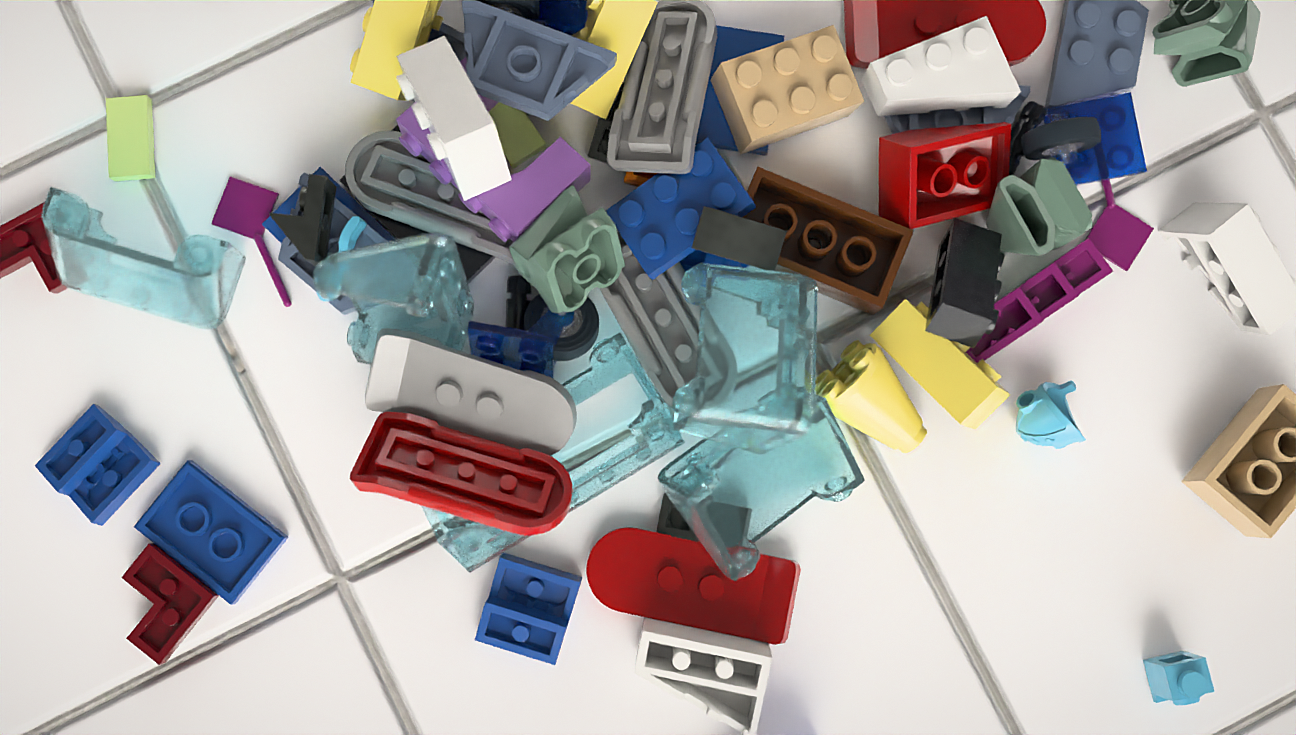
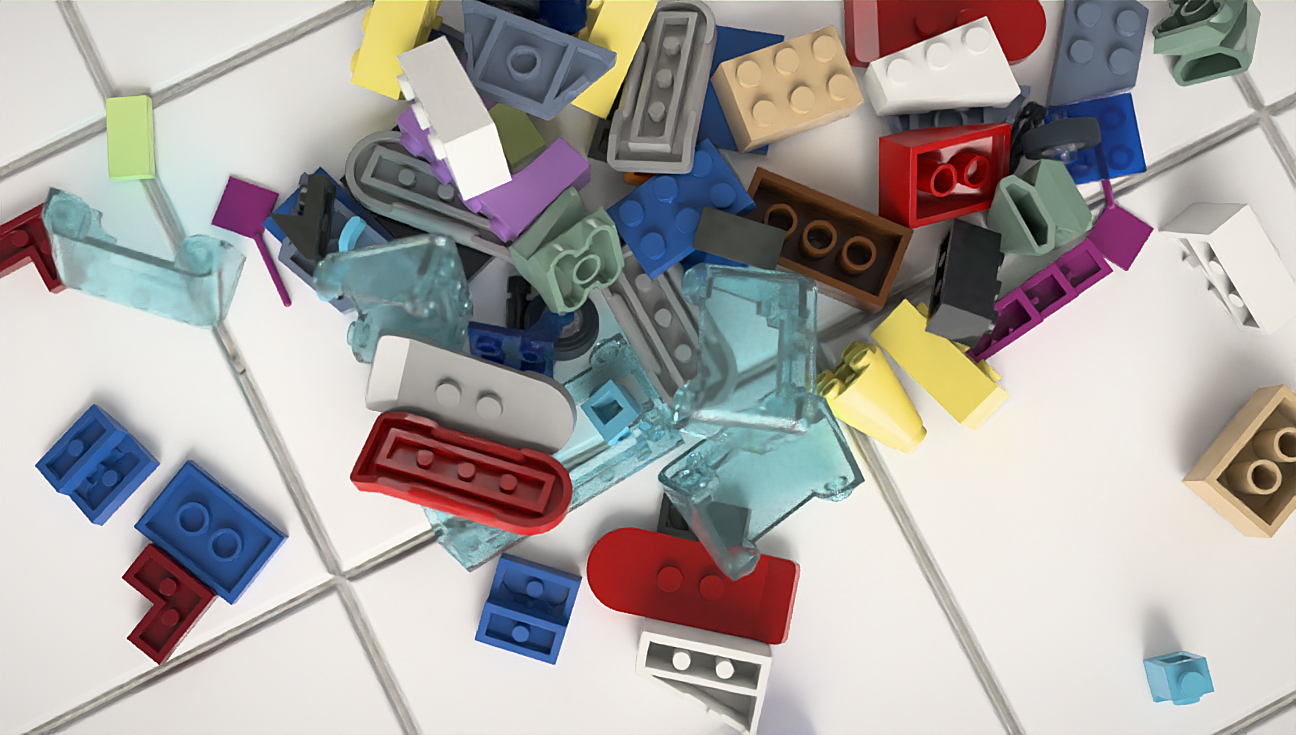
(603, 406): none -> medium azure brick
(1046, 416): medium azure helmet -> none

